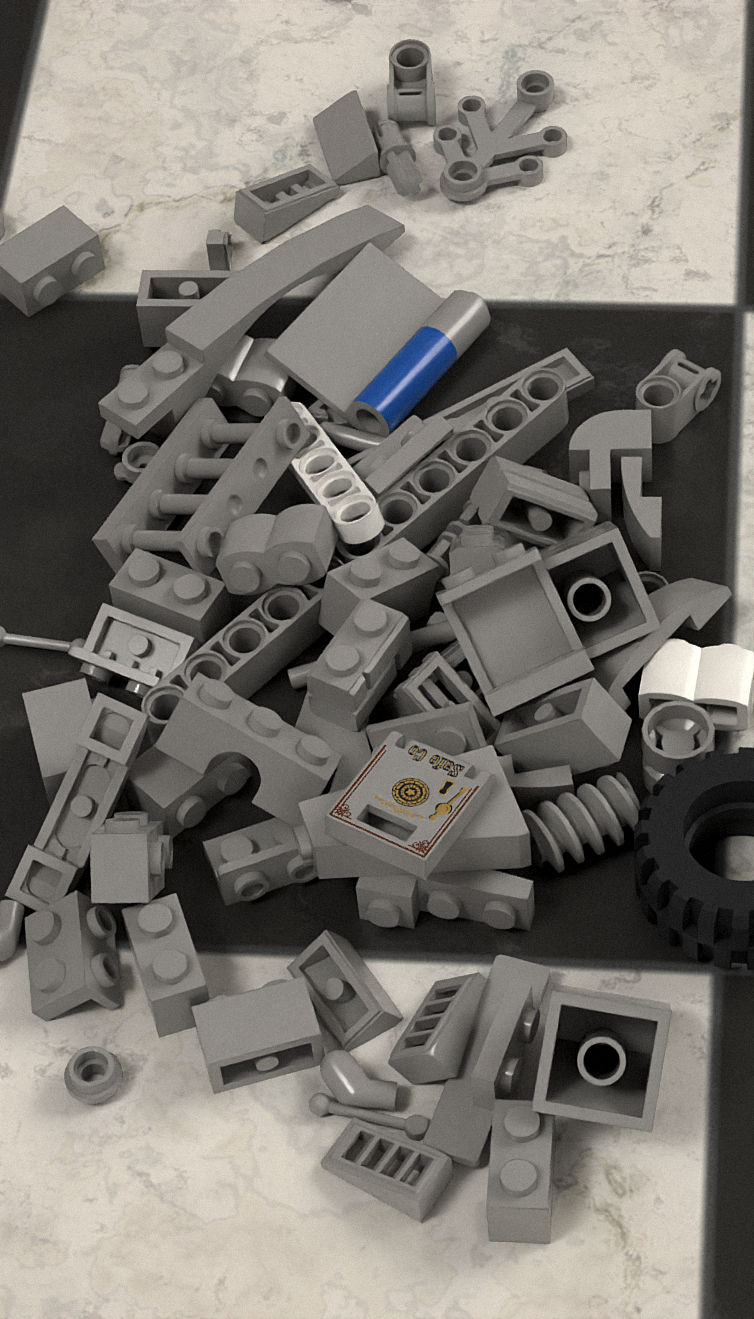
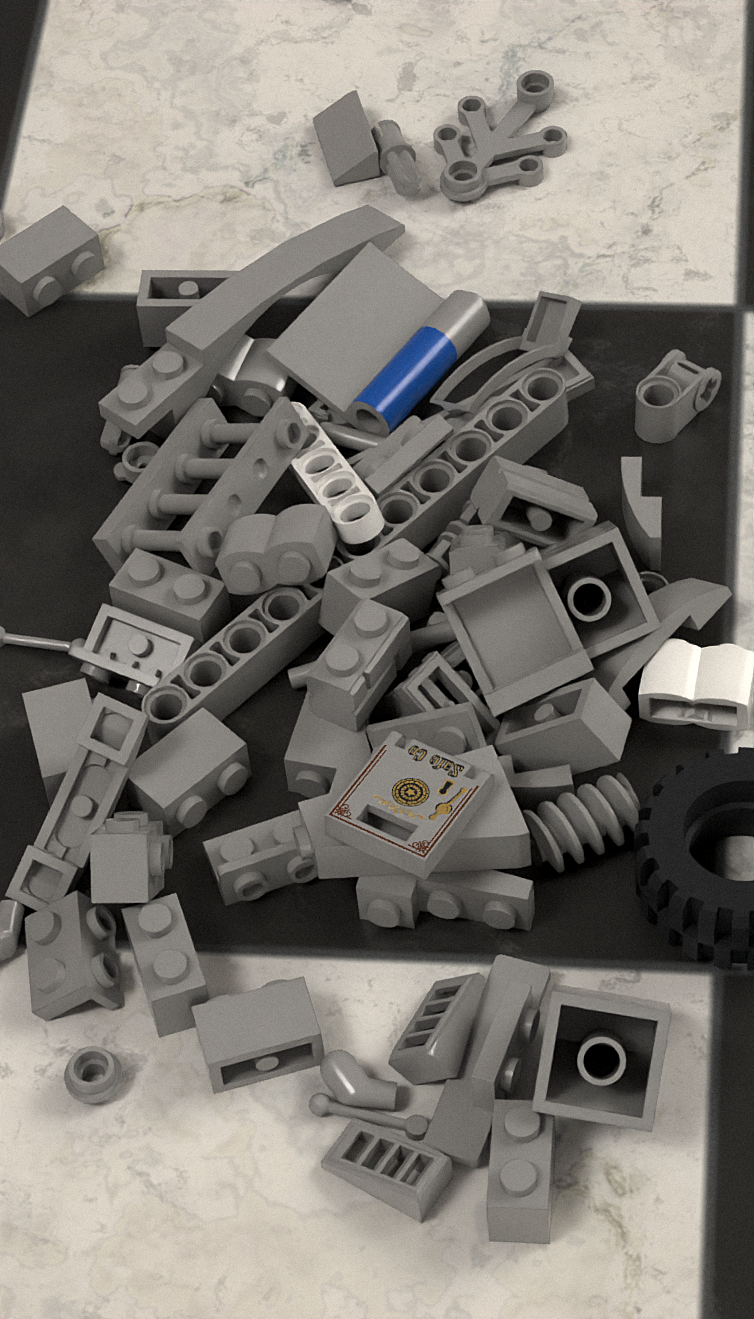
(217, 721): light grey arch -> none
(219, 249): light grey tile -> none
(281, 201): light grey slope -> none
(344, 991): light grey slope -> none
(411, 83): light grey piece -> none
(543, 338): none -> light grey piece
(598, 450): light grey brick -> none
(672, 736): light grey wheel -> none

